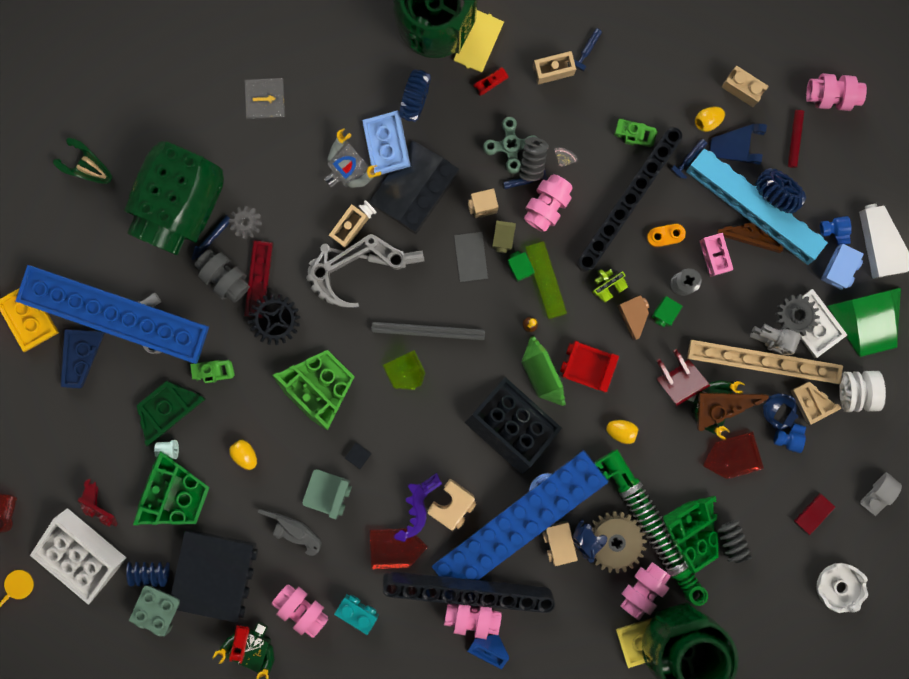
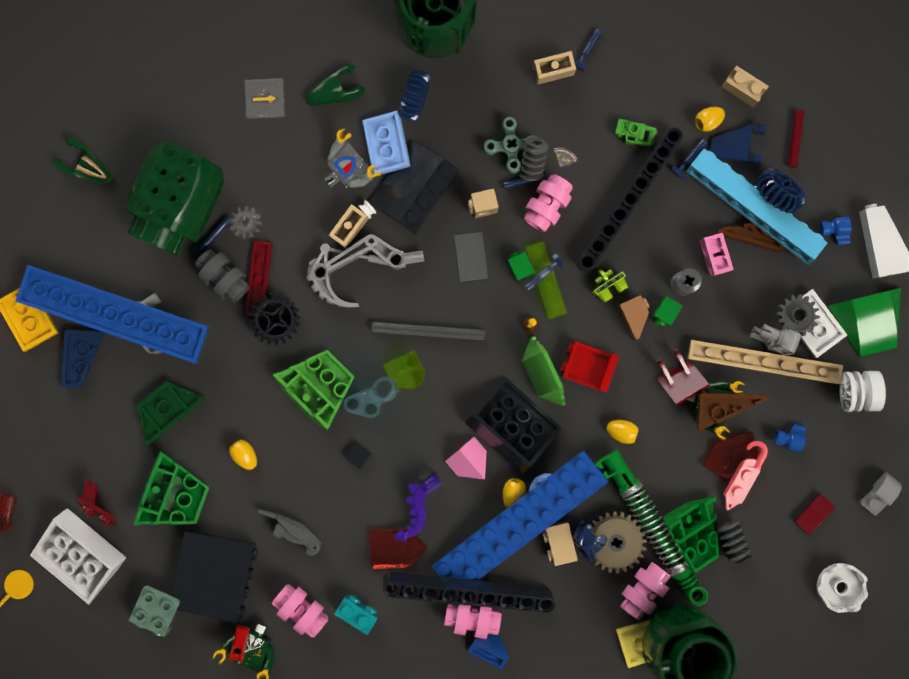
(147, 575): dark blue piece -> none
(170, 448): light aqua bush -> none
(212, 369): bright green piece -> none
(327, 493): sand green bracket -> none
(331, 91): none -> dark green animal
(371, 396): none -> clear light blue panel
(452, 514): tan piece -> none
(469, 460): none -> bright pink slope
(479, 42): light yellow piece -> none
(493, 79): red bar -> none
(503, 236): olive slope -> none
(513, 491): none -> yellow animal
(543, 273): none -> dark blue piece
(666, 235): light orange plate -> none
(744, 477): none -> coral plate
(772, 406): dark blue helmet -> none
(813, 403): tan wing -> none
(828, 91): bright pink piece -> none
(842, 267): light blue brick -> none

